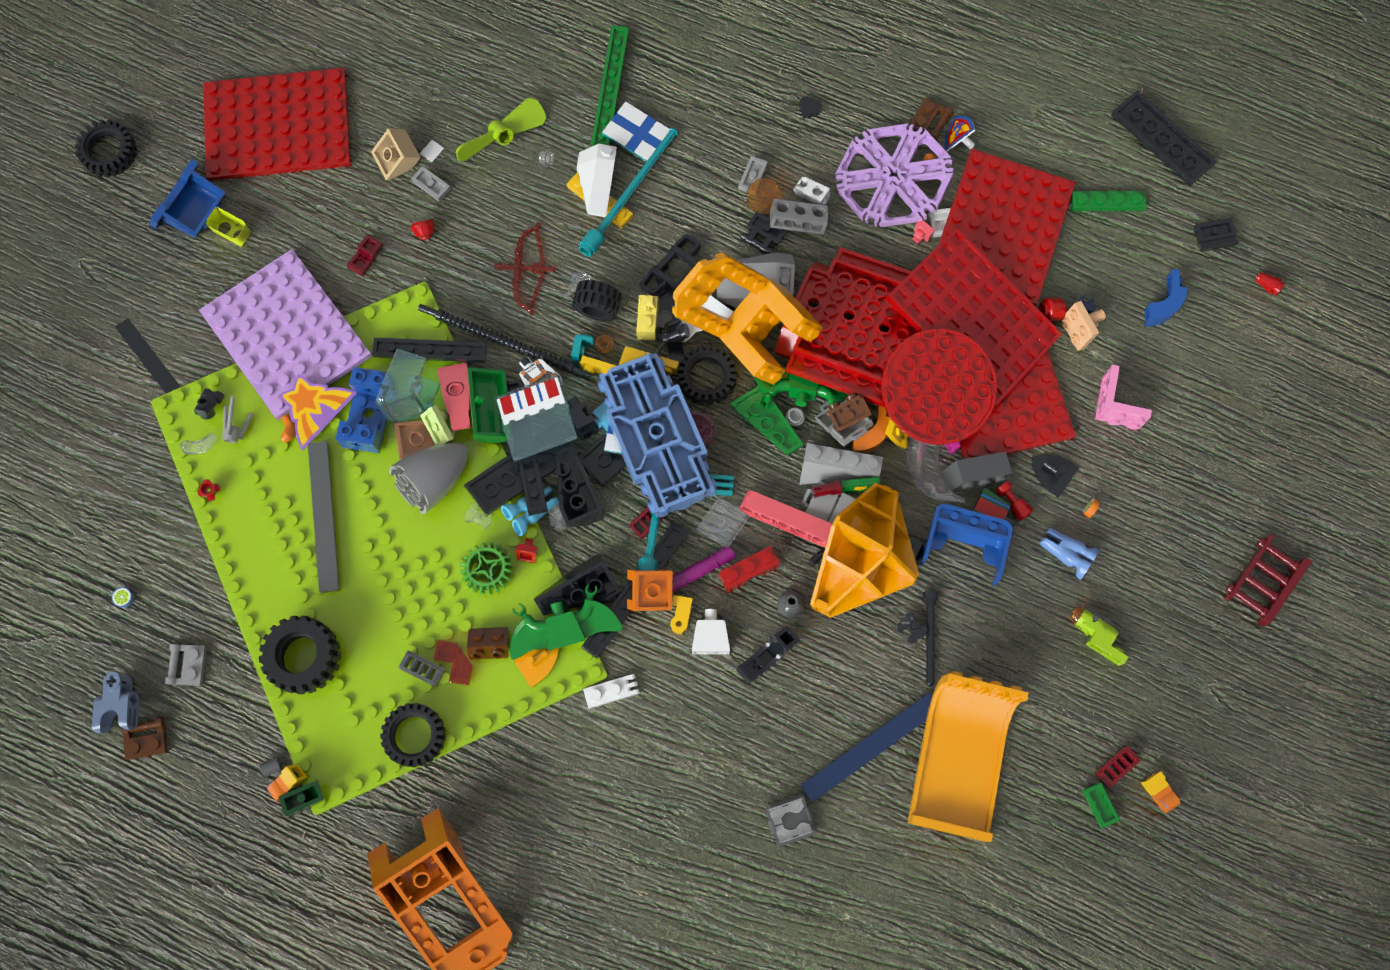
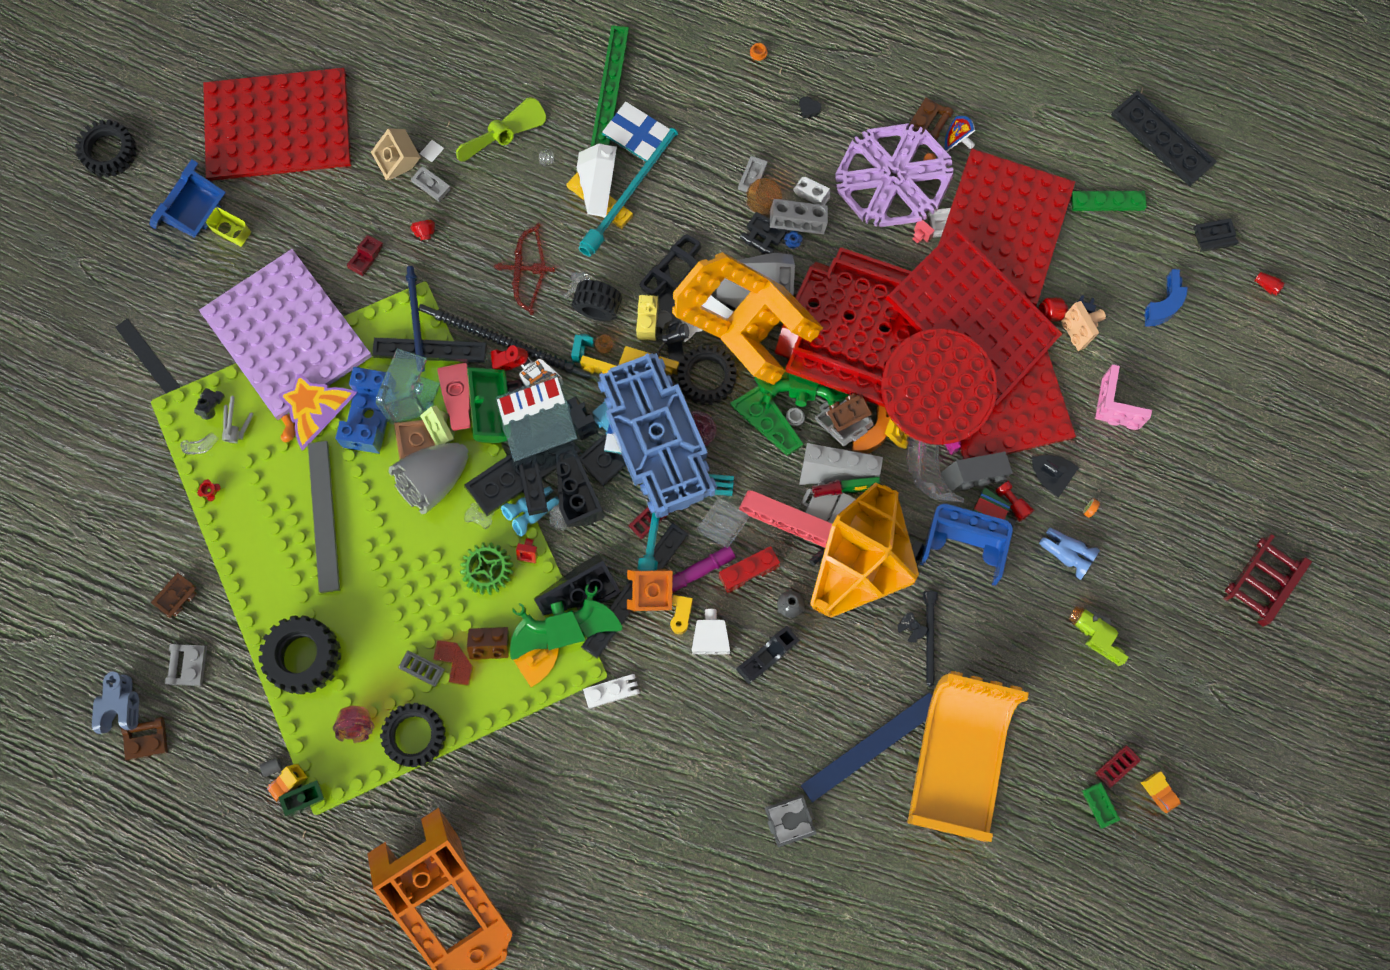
(122, 597): tile -> none
(174, 595): none -> reddish brown bracket
(353, 723): none -> clear pink cone
(411, 278): none -> dark blue bar
(508, 359): none -> red leg
(758, 51): none -> orange plate
(790, 243): none -> blue plate

